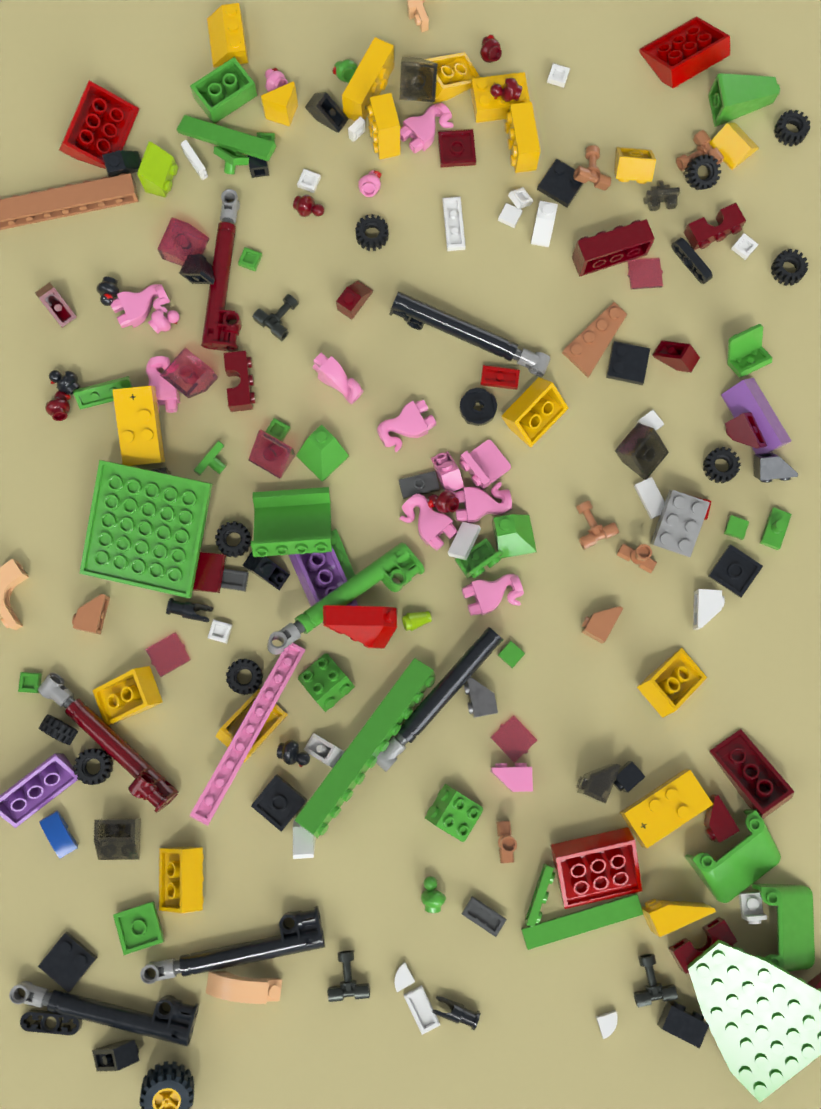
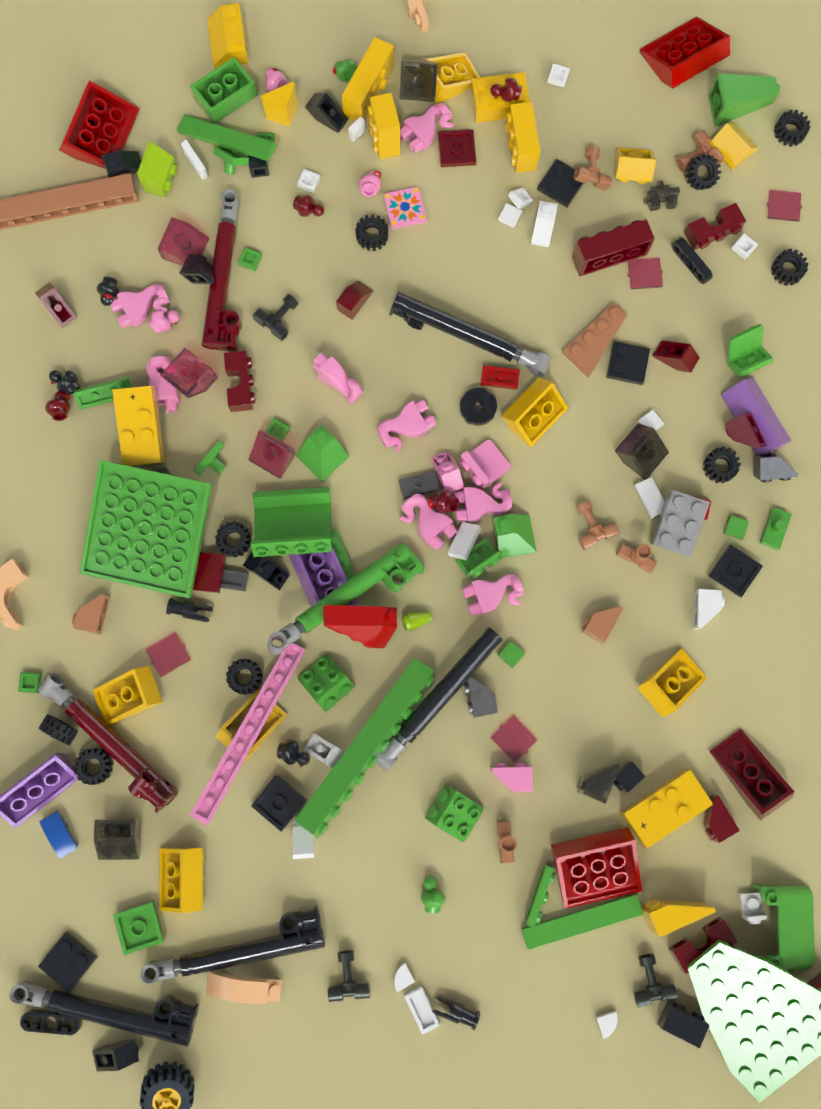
(220, 631): white tile -> none
(405, 208): none -> tile
(453, 223): white tile -> none
(484, 916): dark grey plate -> none
(490, 49): dark red animal -> none
(741, 864): bright green windscreen -> none
(784, 205): none -> clear pink piece

